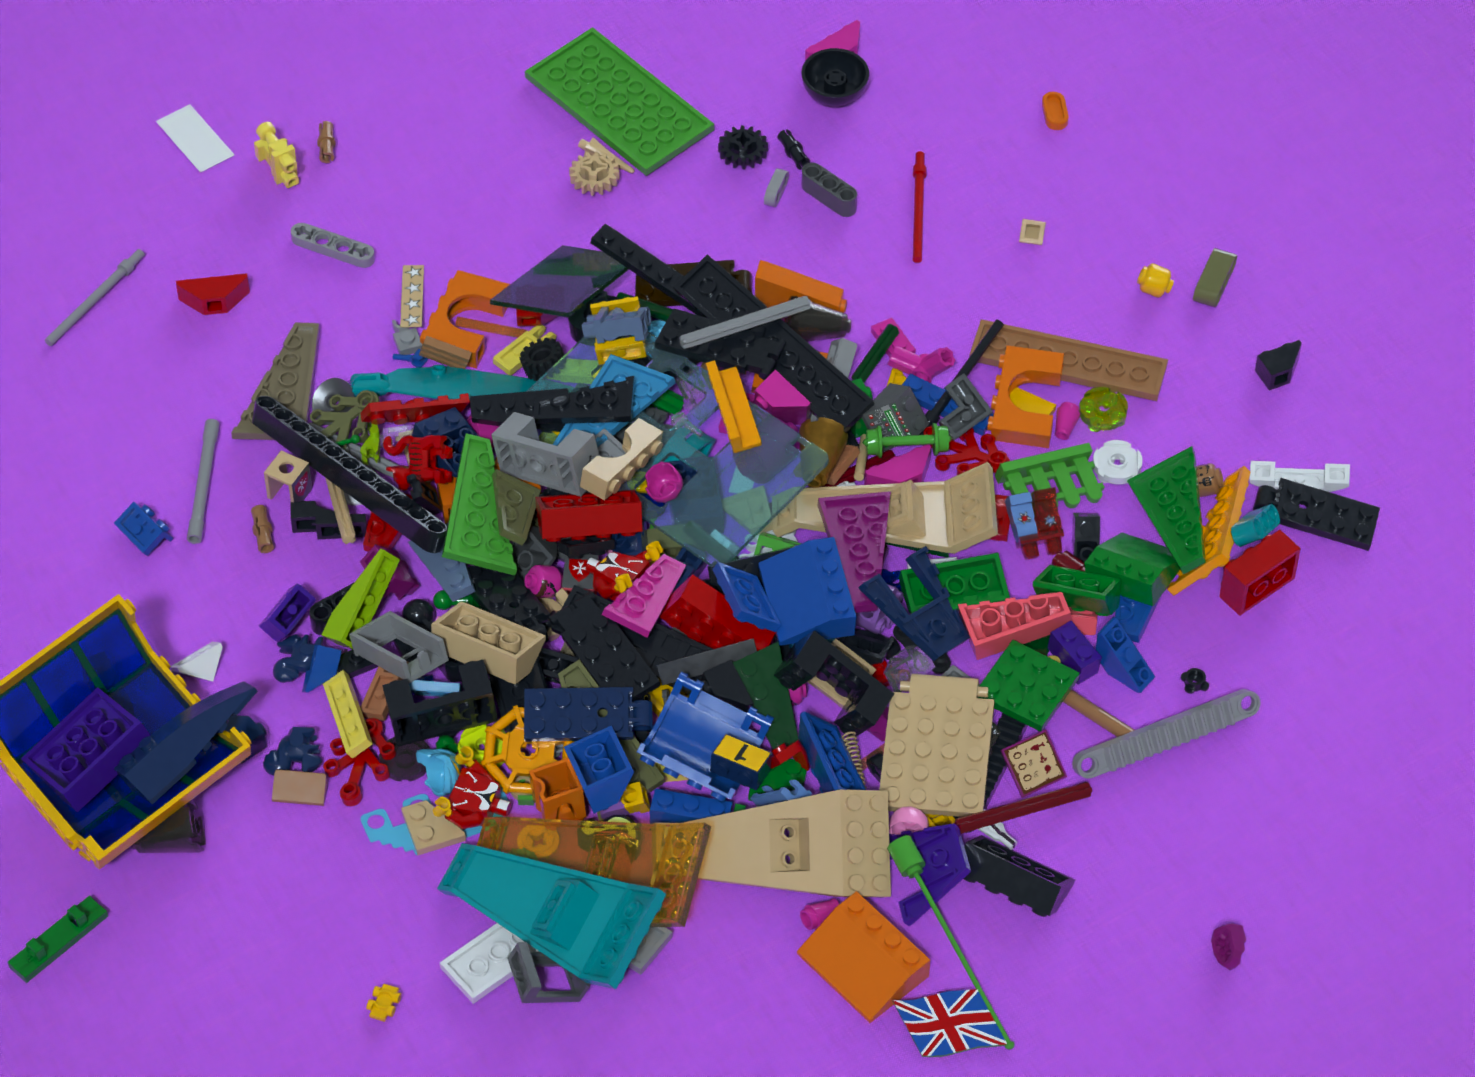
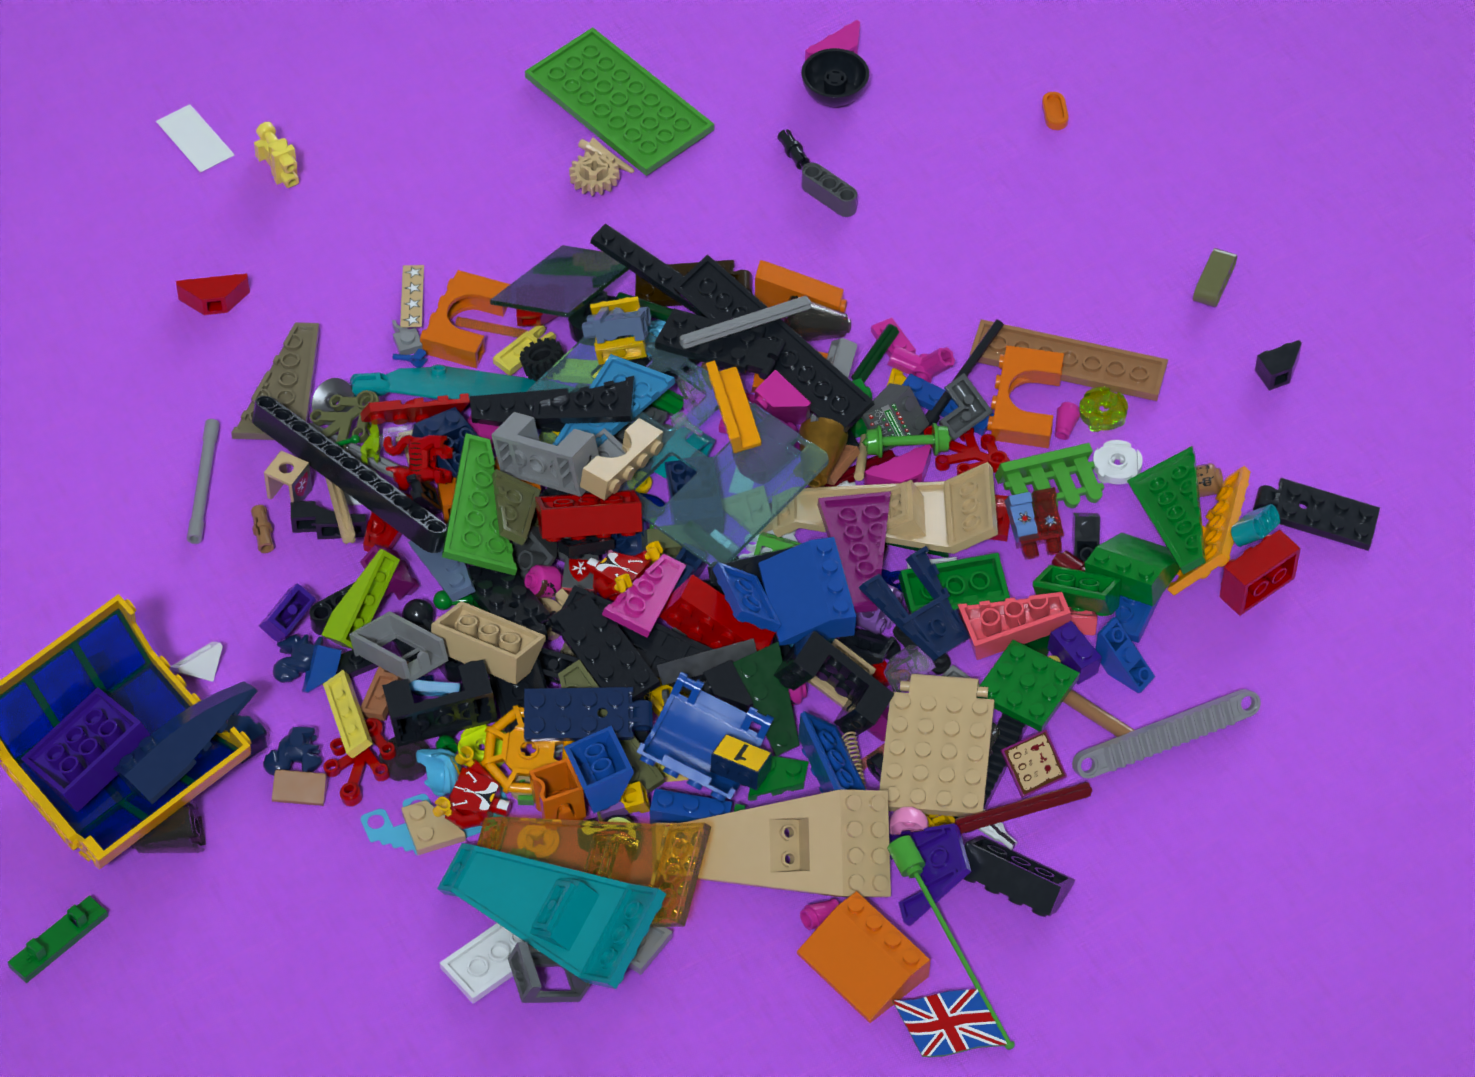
(124, 268): light grey bar -> none
(142, 527): blue bracket -> none
(326, 142): medium nougat pin -> none
(357, 254): beam -> none
(384, 1003): yellow piece -> none
(444, 353): medium nougat tile -> none
(663, 482): dark pink hair -> none
(731, 147): black gear -> none
(776, 187): light grey beam -> none
(781, 795): medium blue hinge -> none
(795, 750): red plate -> none
(919, 174): red bar -> none
(1031, 403): yellow tile -> none
(1032, 232): tan slope -> none
(1155, 280): yellow head -> none
(1194, 675): black plate -> none
(1228, 945): magenta rock -> none
(1331, 479): white slope -> none

